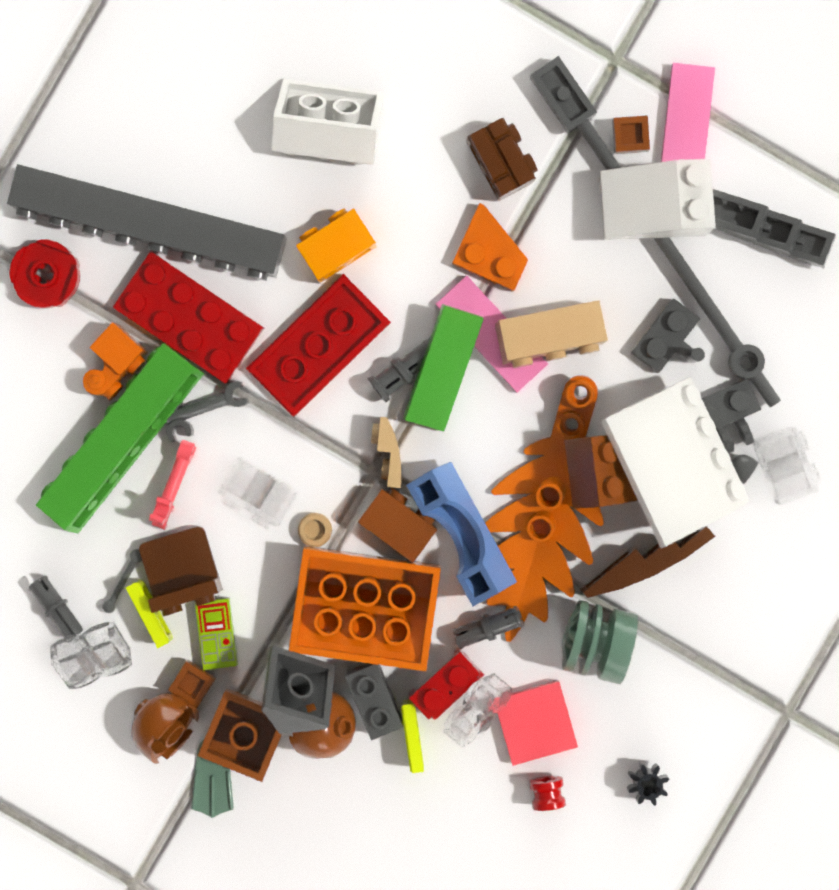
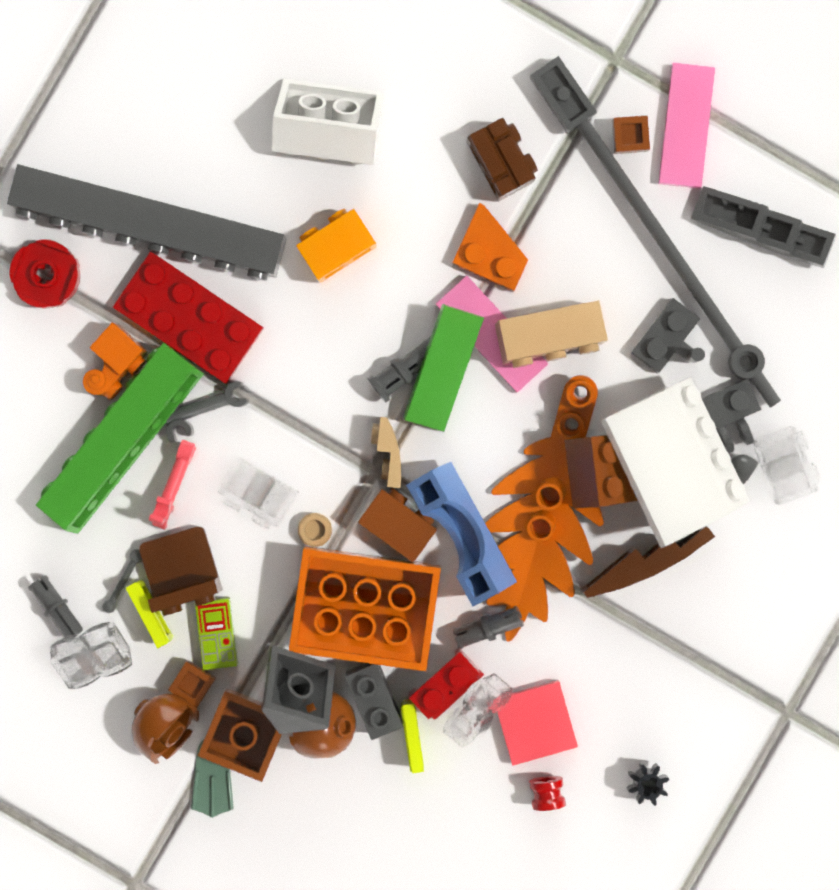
(318, 345): red tile -> none
(601, 642): sand green wheel -> none
(658, 200): white slope -> none

